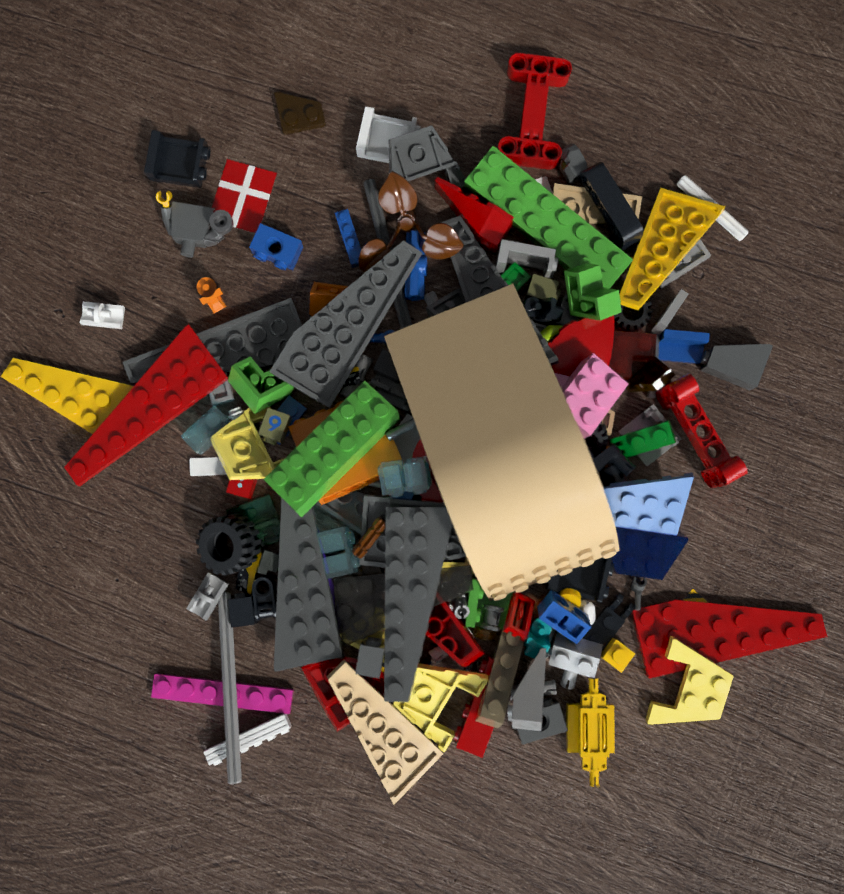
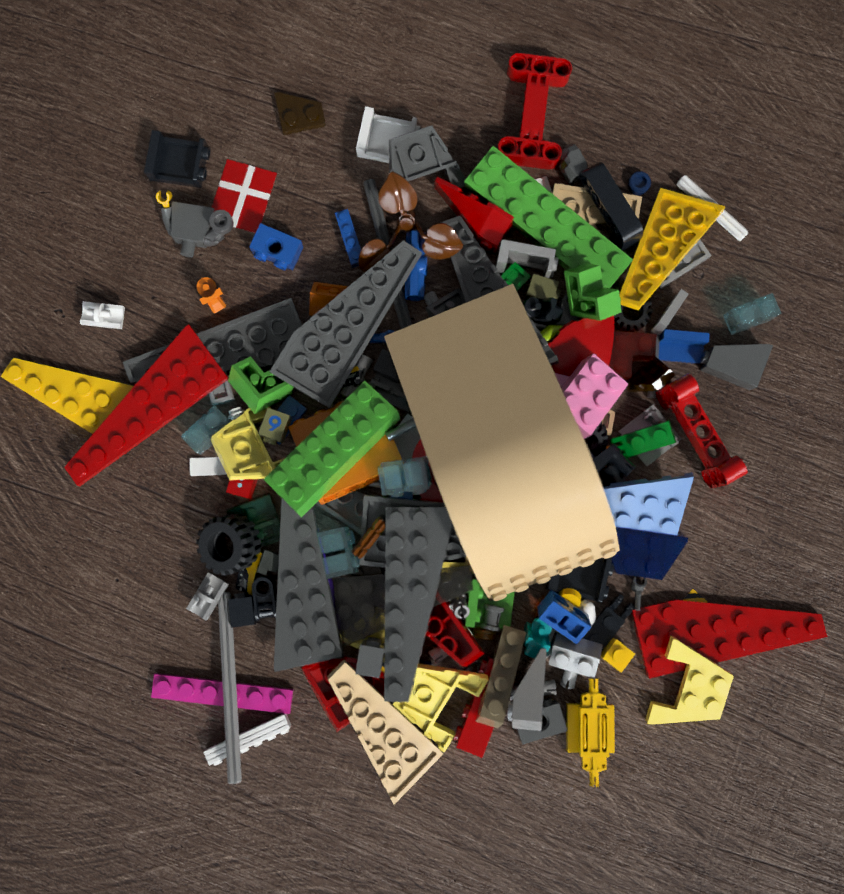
(511, 614): red tile -> none
(639, 183): none -> dark blue tile
(752, 314): none -> clear light blue piece

